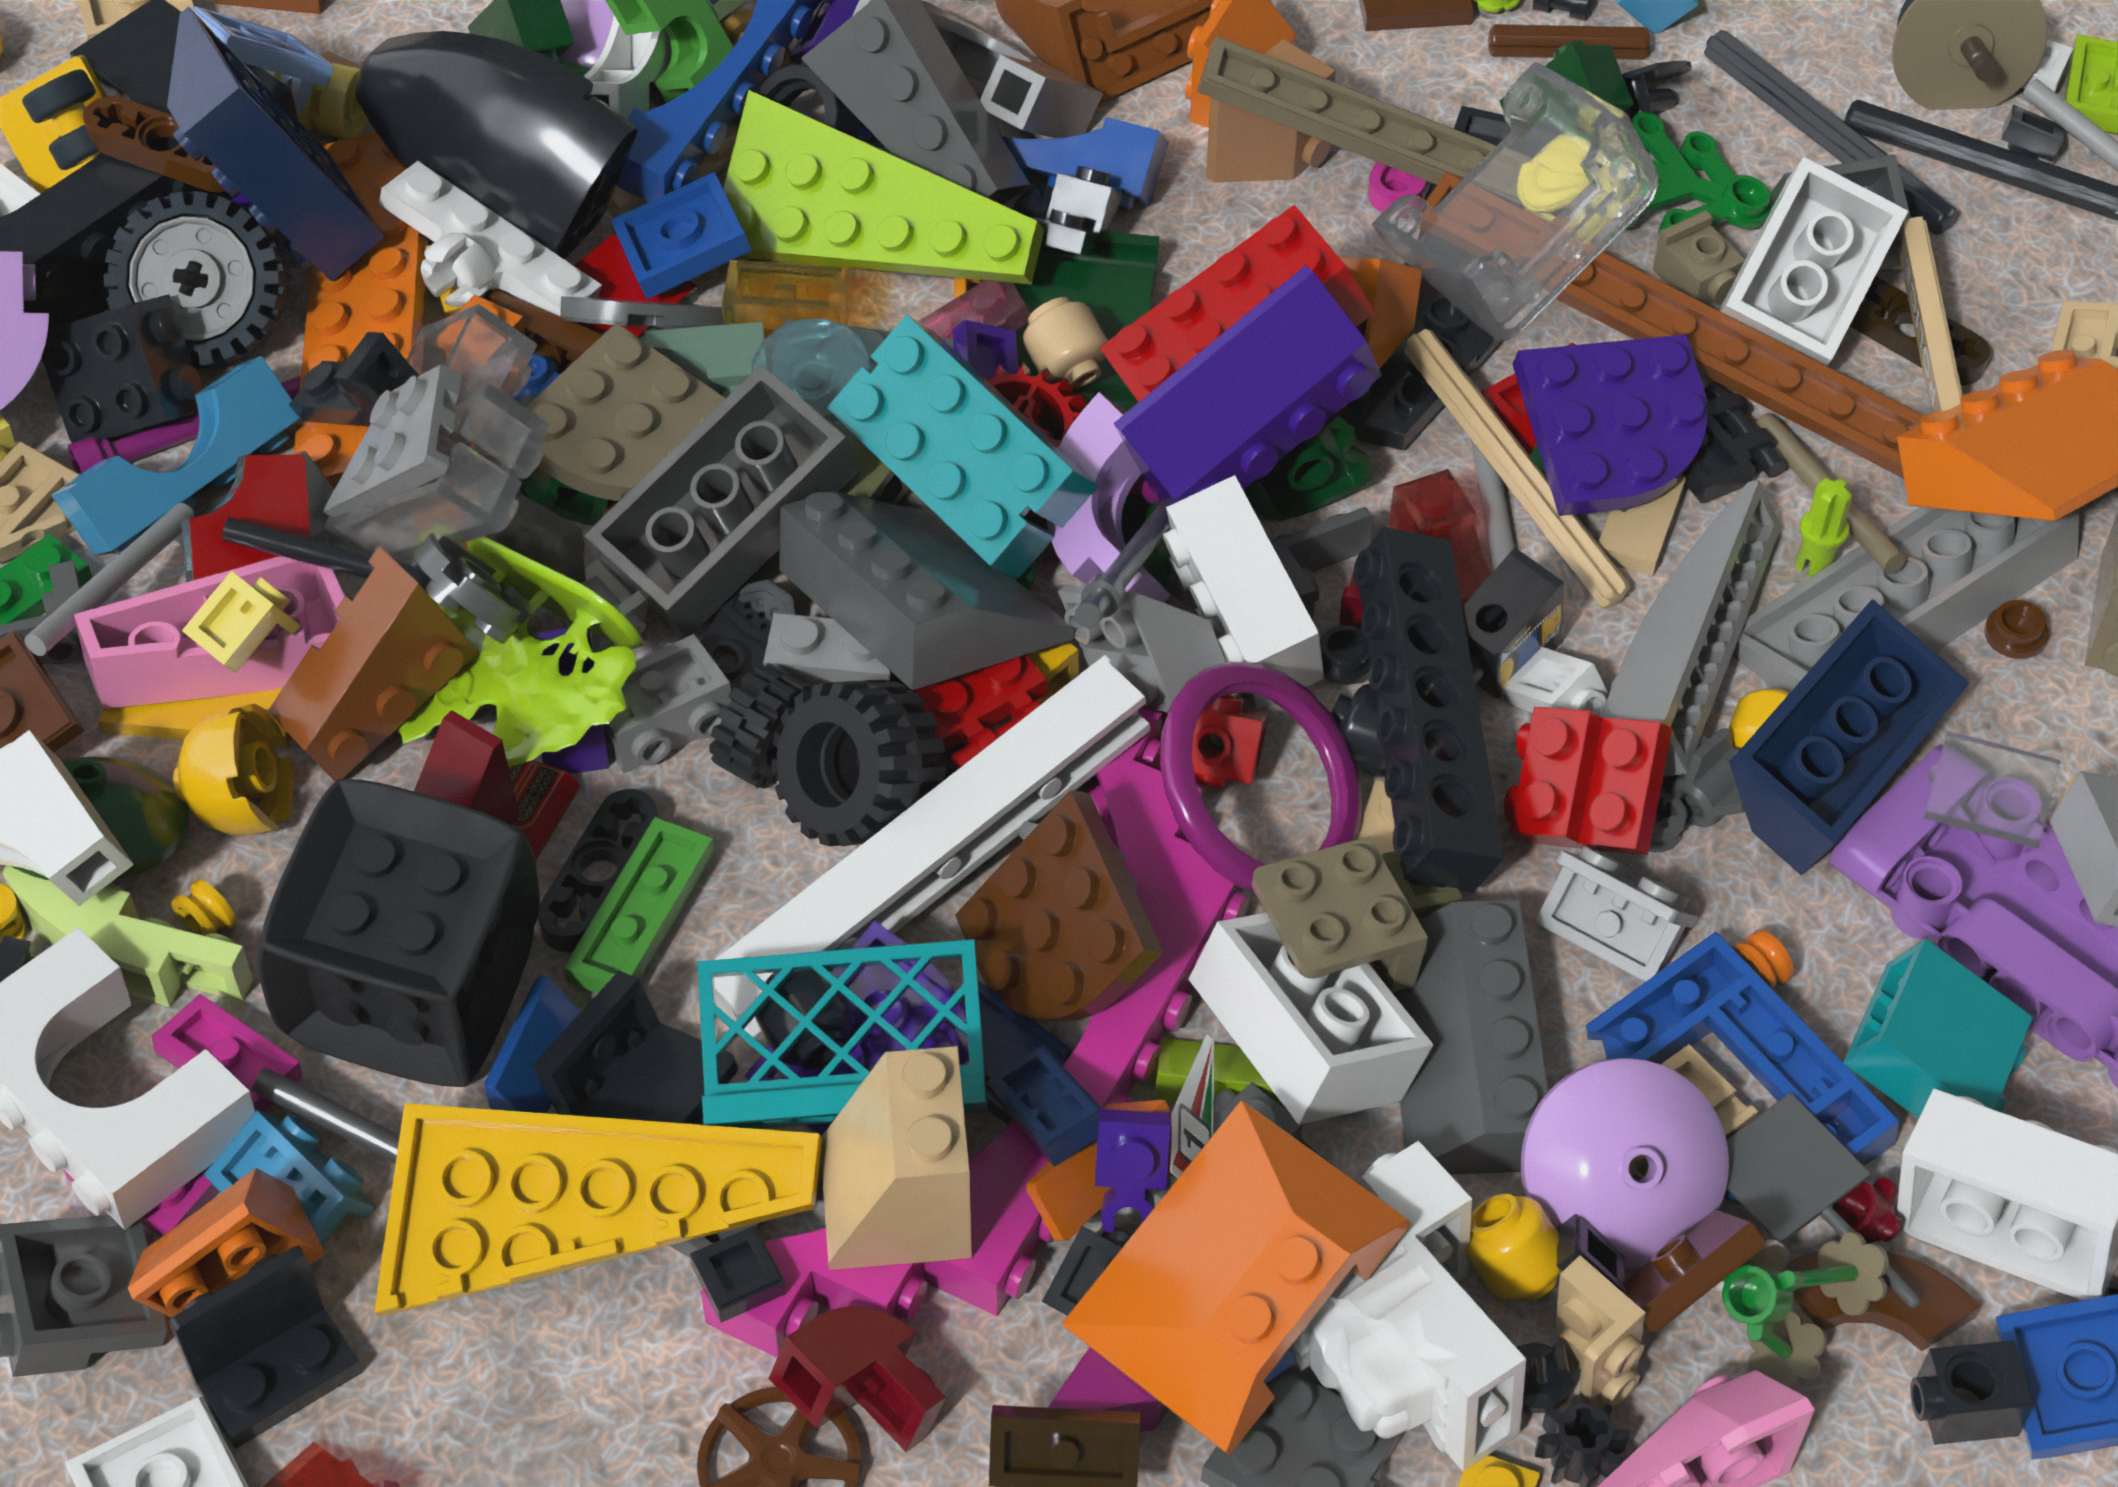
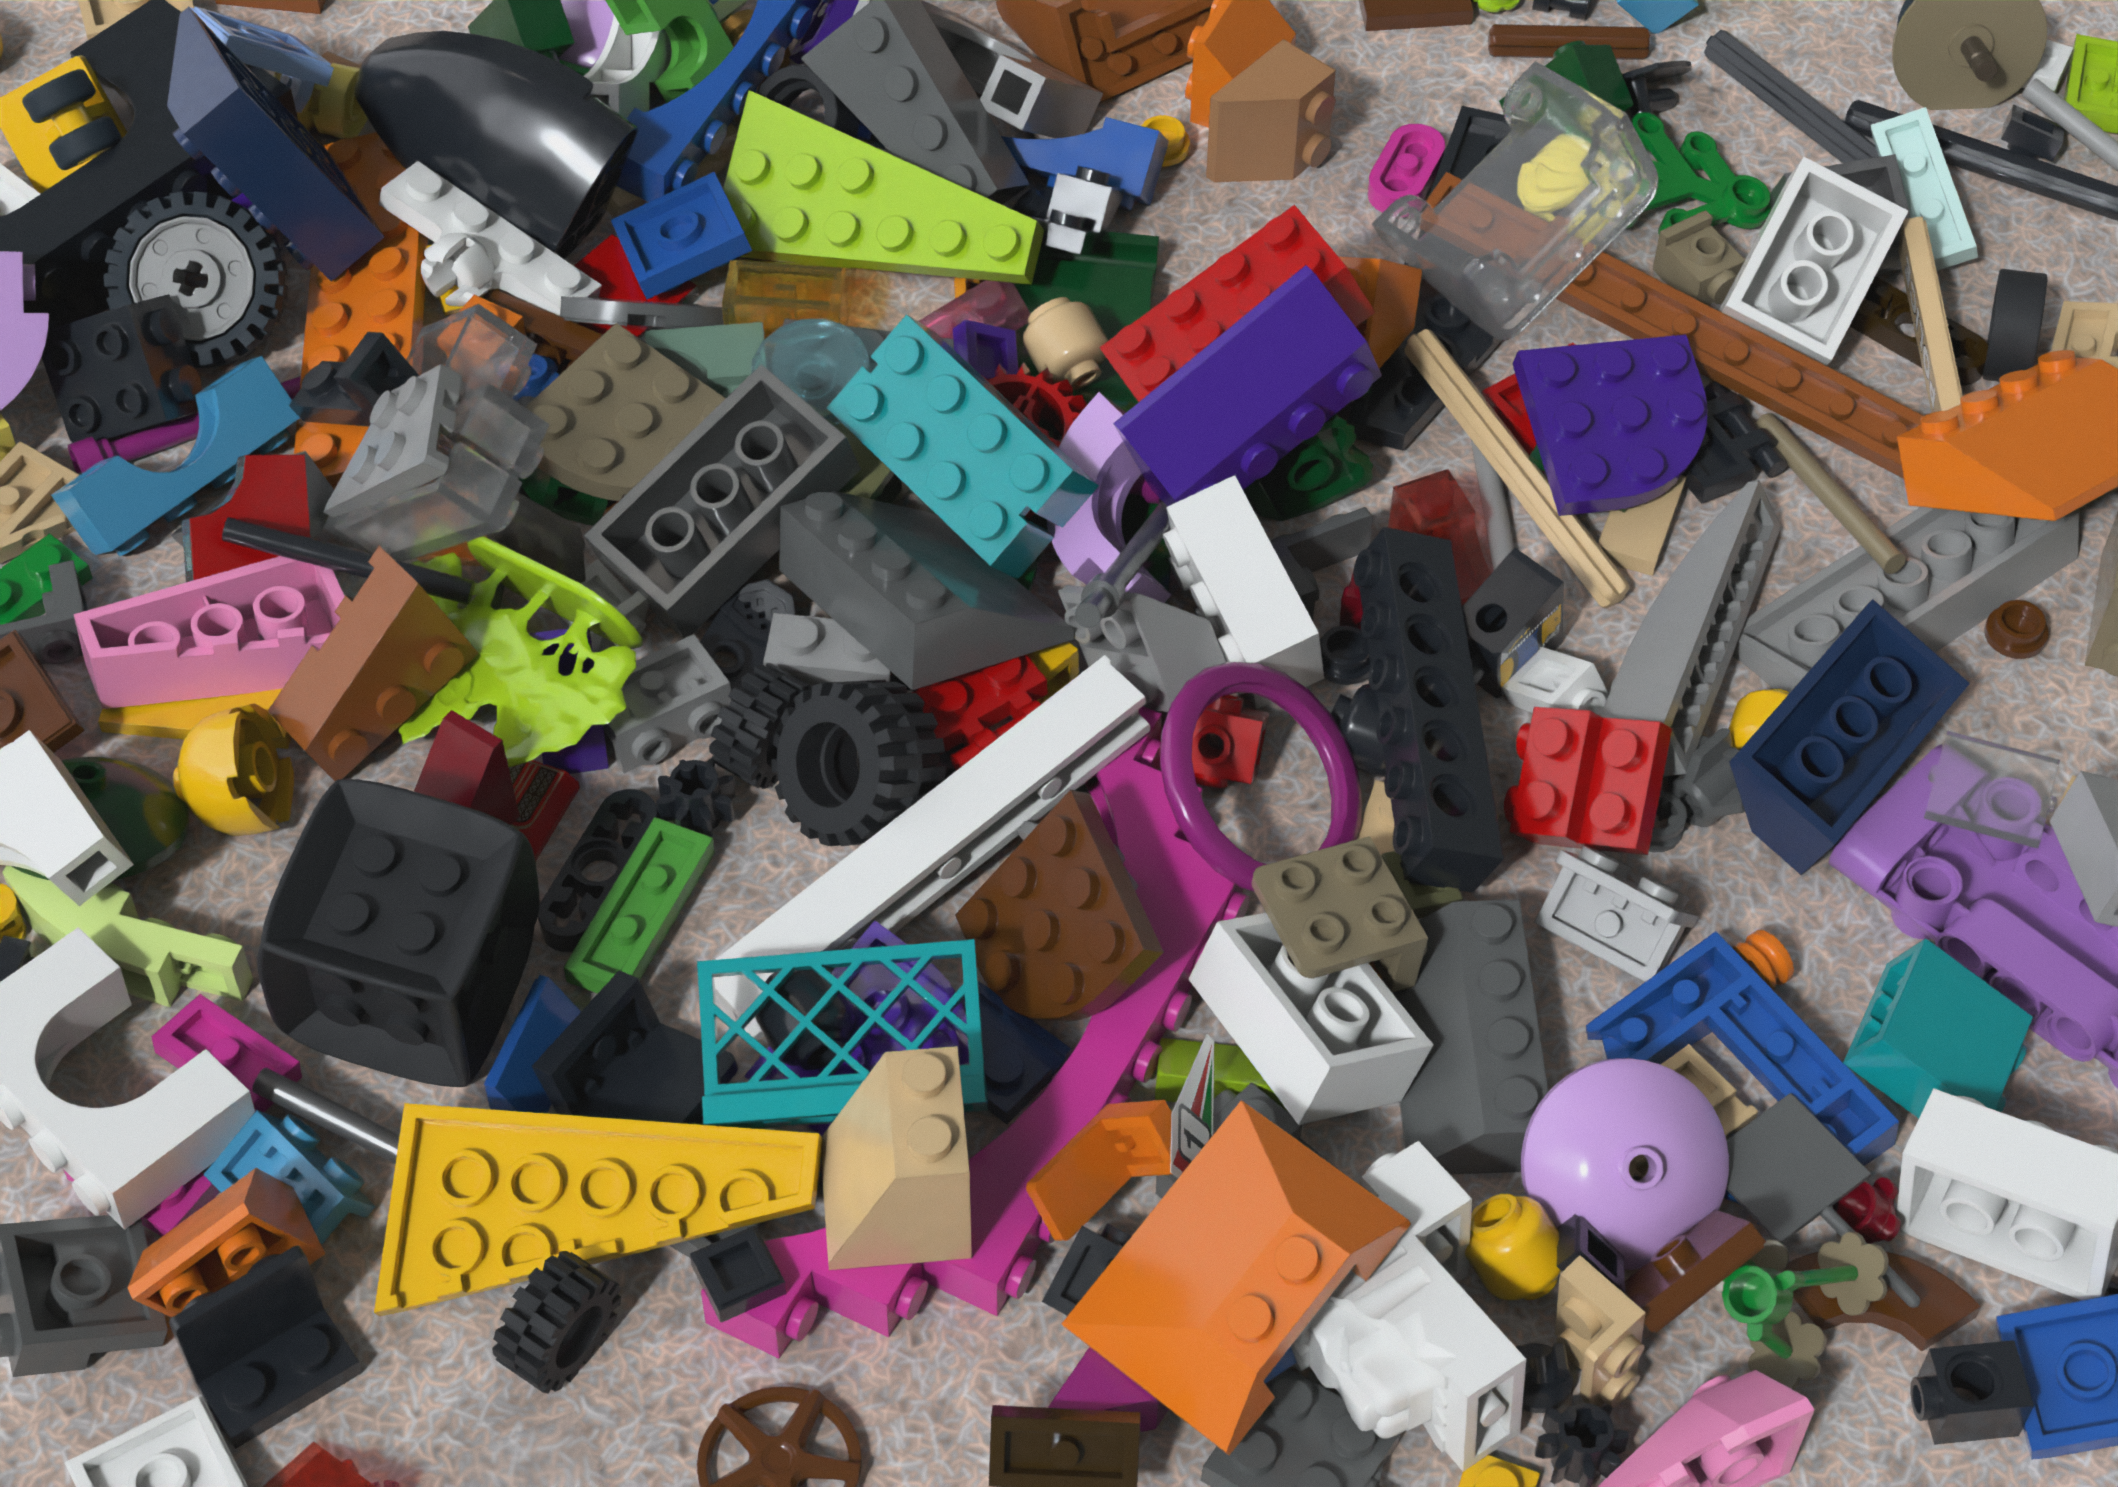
(109, 579): light grey bar -> none
(145, 126): reddish brown beam -> none
(203, 910): yellow bush -> none
(239, 619): light yellow bracket -> none
(467, 581): dark grey plate -> none
(556, 1321): none -> black tyre
(696, 796): none -> black gear
(860, 1359): dark red brick -> none
(1047, 1104): dark blue plate -> none
(1131, 1160): dark purple plate -> none
(1176, 135): none -> yellow plate
(1338, 114): dark tan tile -> none
(1824, 526): lime axle -> none
(1927, 184): none -> light aqua plate
(2015, 322): none -> black tyre

